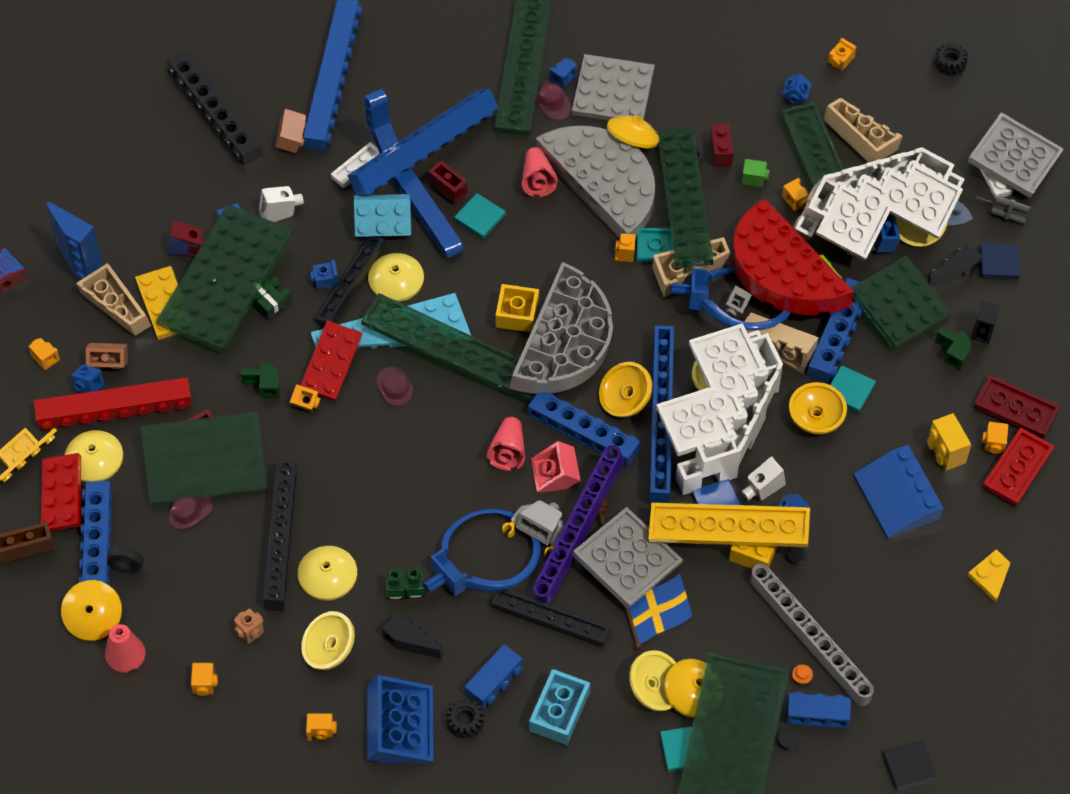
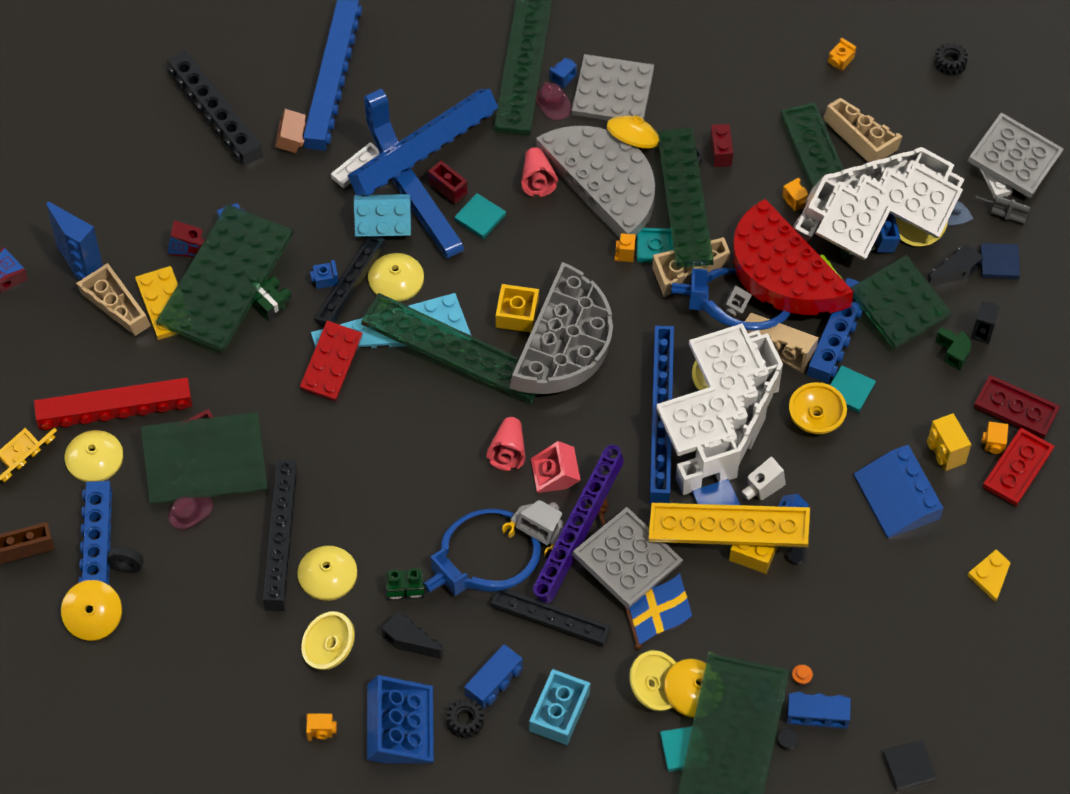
(44, 353): light orange brick -> none
(61, 492): red plate -> none
(87, 379): blue brick -> none
(106, 355): nougat brick -> none
(124, 649): coral cone -> none
(203, 679): light orange brick -> none
(248, 625): nougat brick -> none
(266, 377): dark green brick -> none
(278, 203): white torso -> none
(301, 392): light orange brick -> none
(394, 386): clear pink piece -> none
(572, 428): blue brick -> none
(619, 383): yellow dish -> none
(755, 173): bright green brick -> none
(796, 89): blue brick -> none
(813, 643): light grey beam -> none

